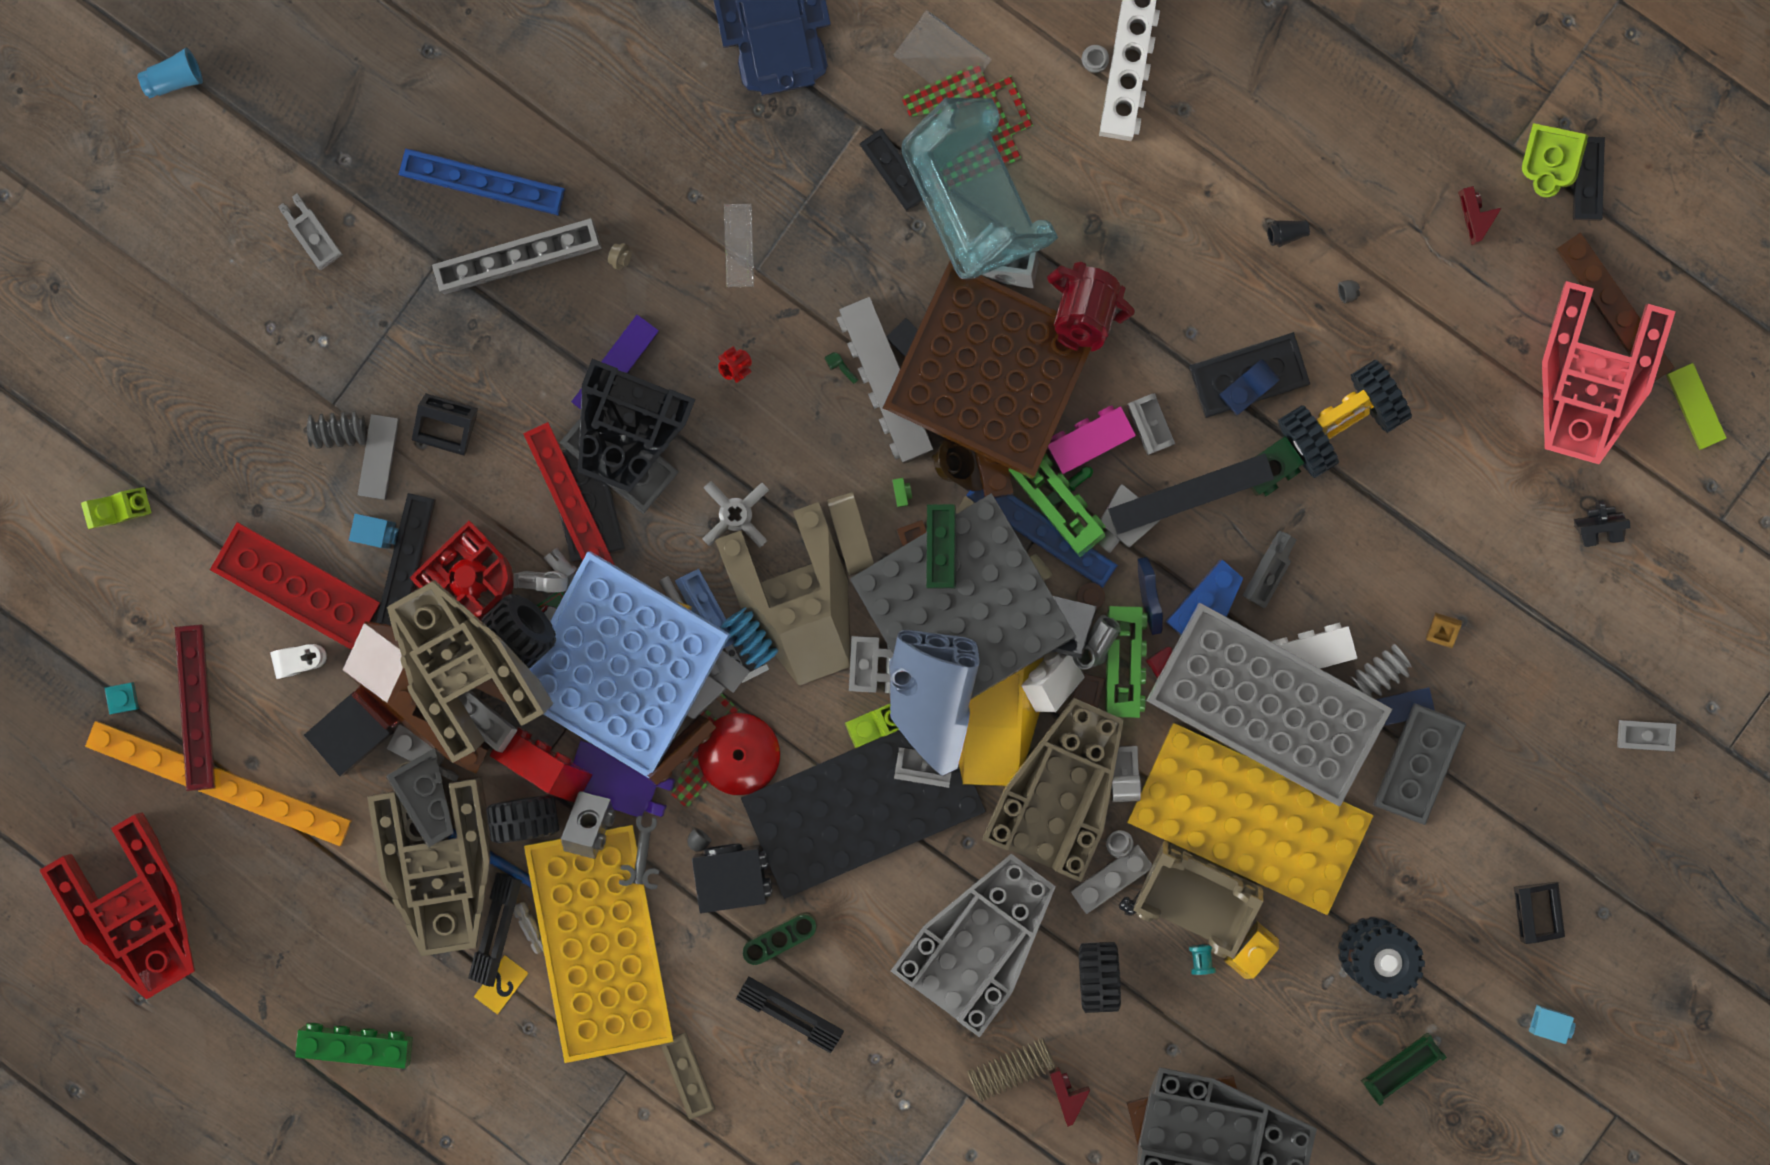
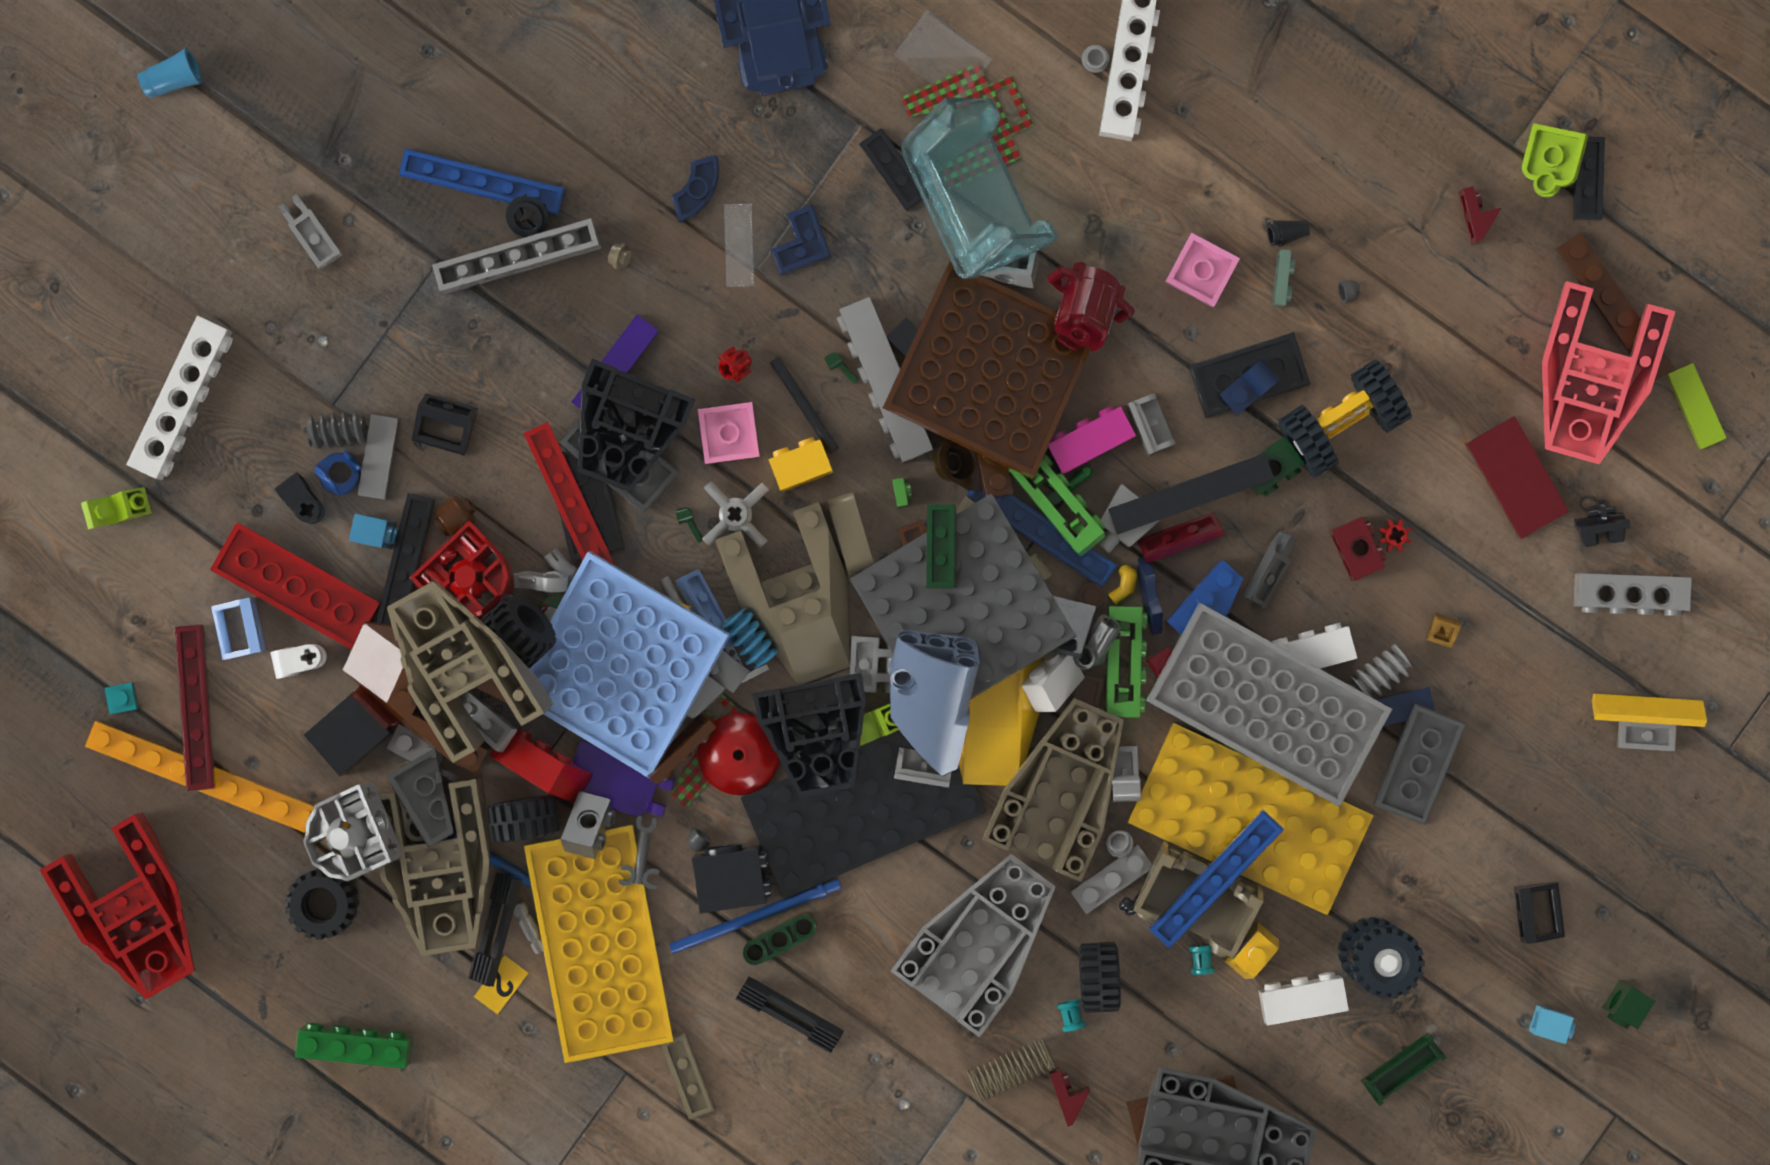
(166, 406): none -> white brick
(251, 624): none -> light blue tile
(297, 496): none -> black piece
(303, 917): none -> black tyre
(323, 467): none -> blue piece
(358, 841): none -> light grey connector
(454, 515): none -> reddish brown head
(525, 227): none -> black gear
(685, 515): none -> dark green hand
(699, 188): none -> dark blue tile
(728, 433): none -> bright pink plate
(757, 915): none -> blue bar
(800, 465): none -> yellow brick
(804, 405): none -> black bar
(809, 243): none -> dark blue tile
(815, 731): none -> black wedge
(1071, 1015): none -> teal bush
(1127, 584): none -> yellow arm
(1180, 537): none -> dark red tile
(1202, 270): none -> bright pink plate
(1216, 878): none -> blue tile
(1284, 266): none -> sand green plate
(1303, 998): none -> white brick
(1344, 538): none -> dark red brick
(1401, 539): none -> red gear
(1517, 477): none -> dark red tile
(1627, 1006): none -> dark green brick
(1649, 710): none -> yellow tile
(1676, 591): none -> light grey brick

